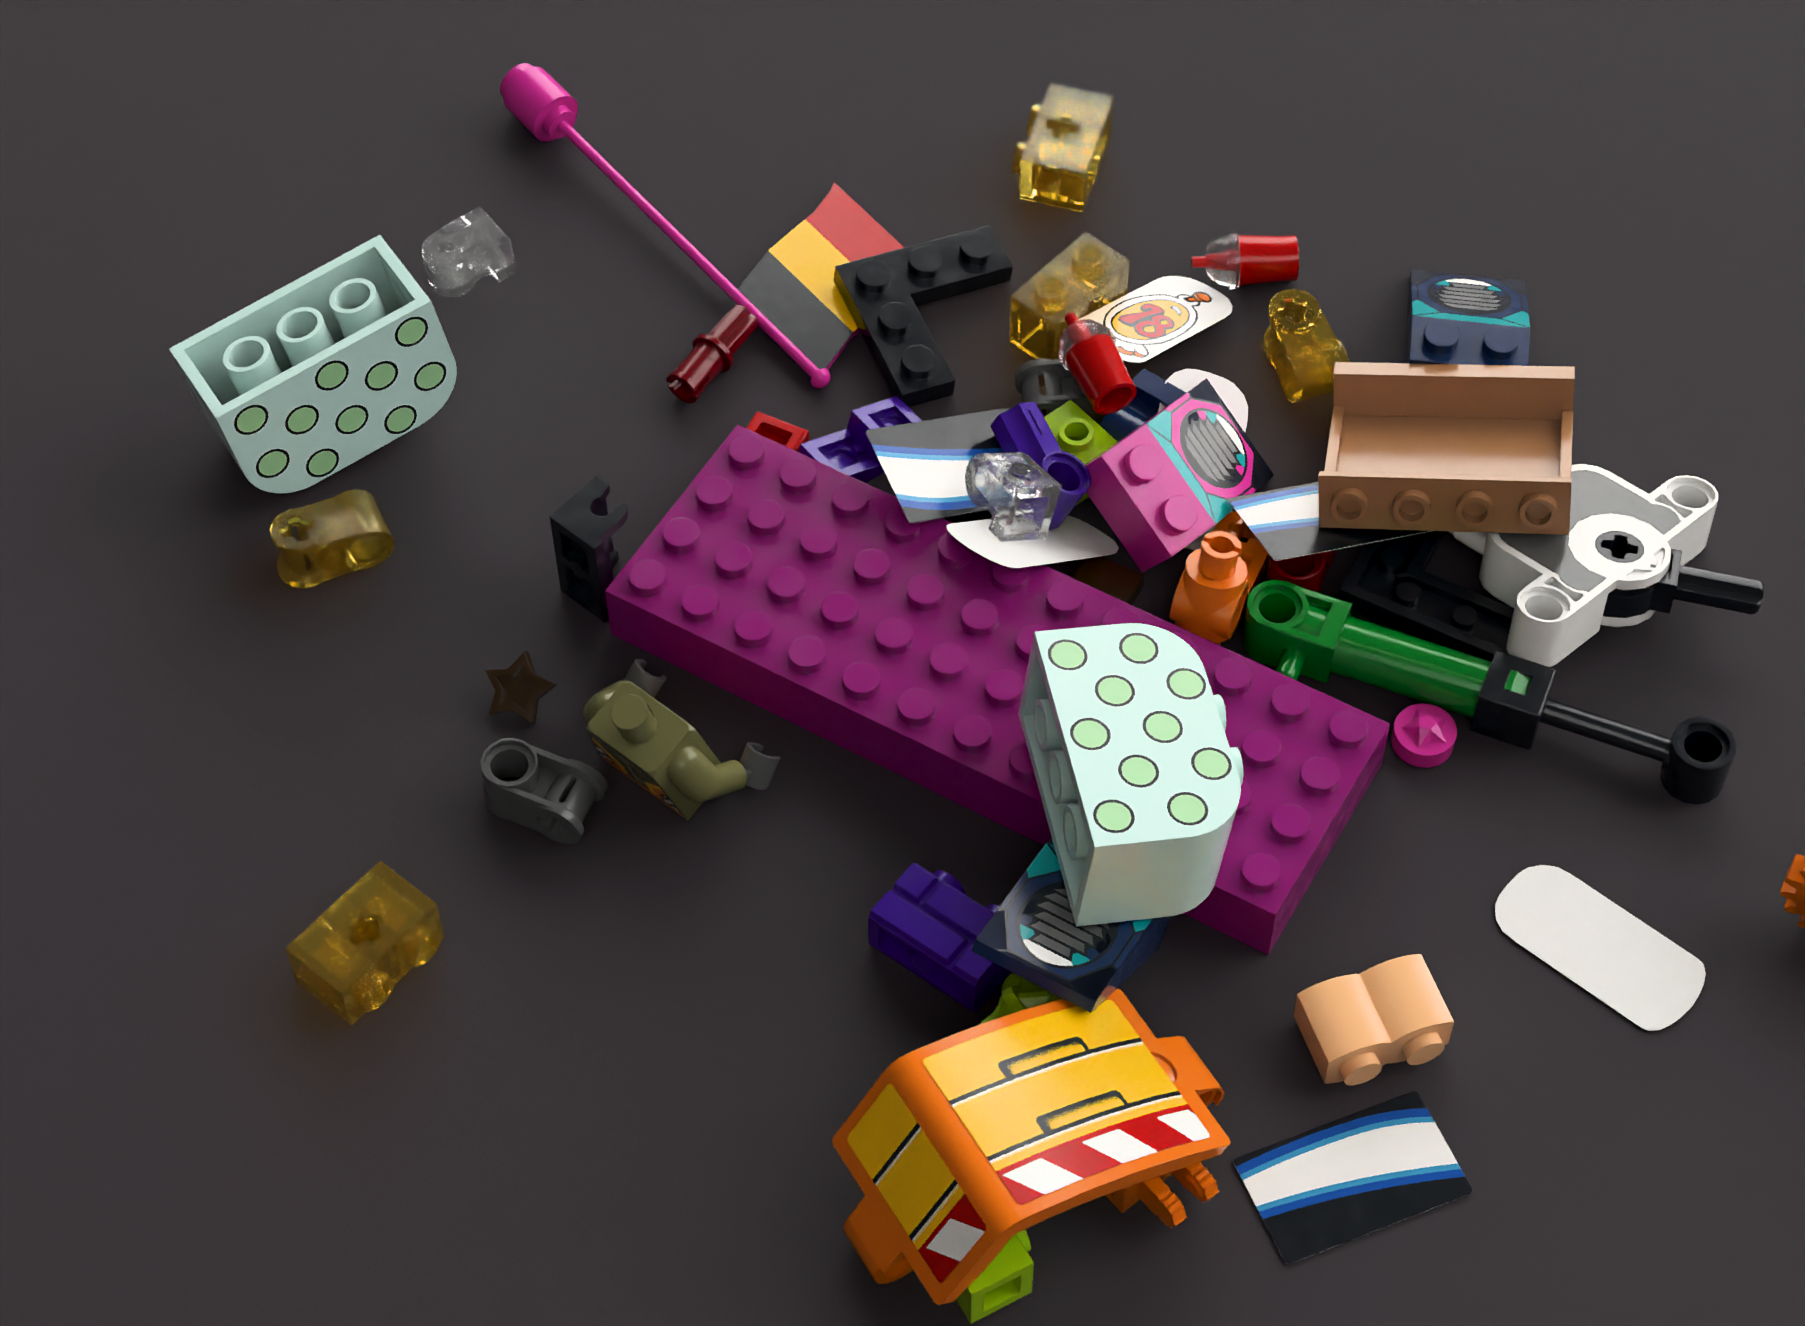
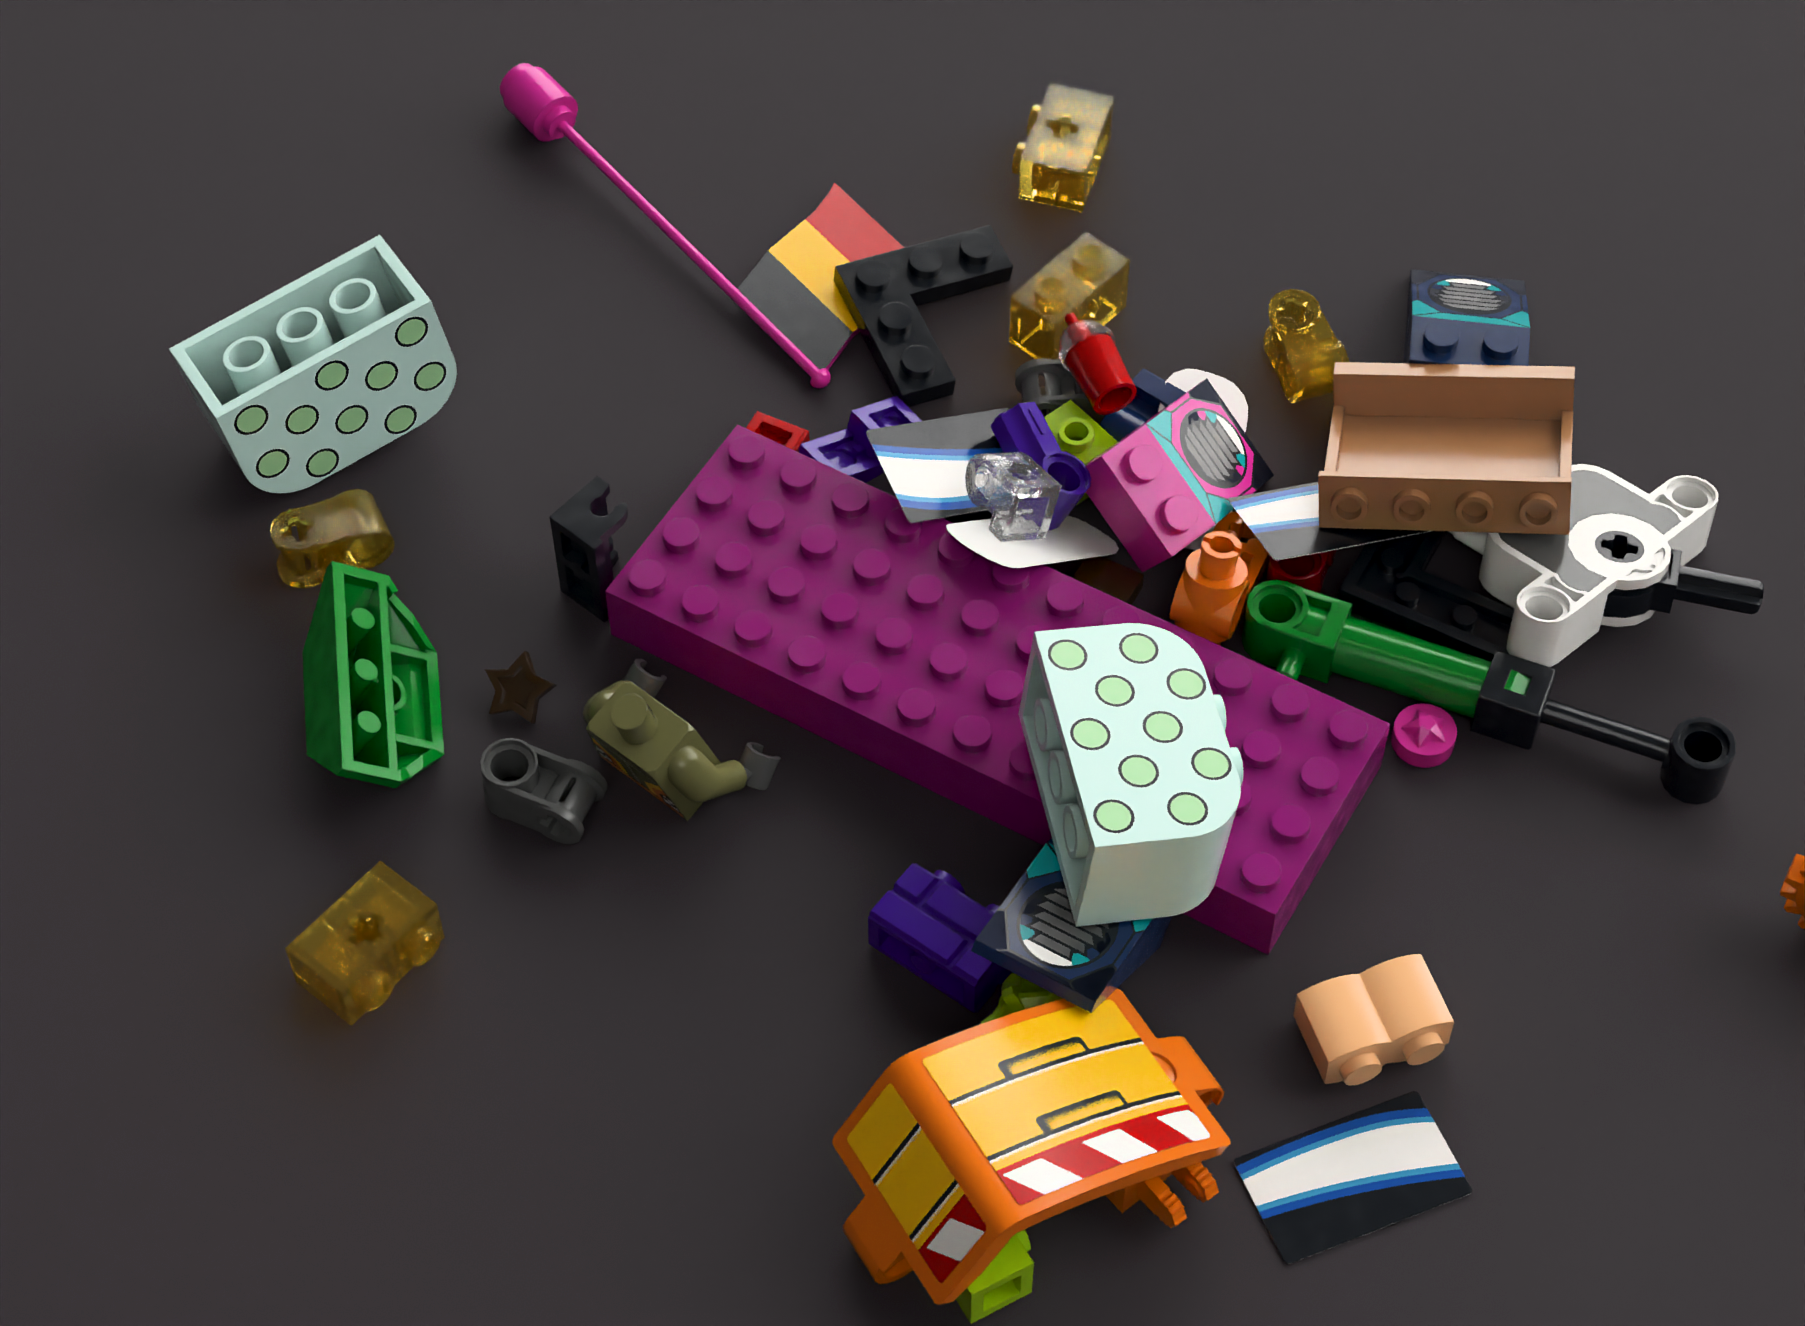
(369, 682): none -> green wedge
(466, 252): clear leg -> none
(711, 354): dark red axle -> none
(1161, 316): sticker -> none
(1252, 259): red piece -> none
(1600, 946): white sticker -> none

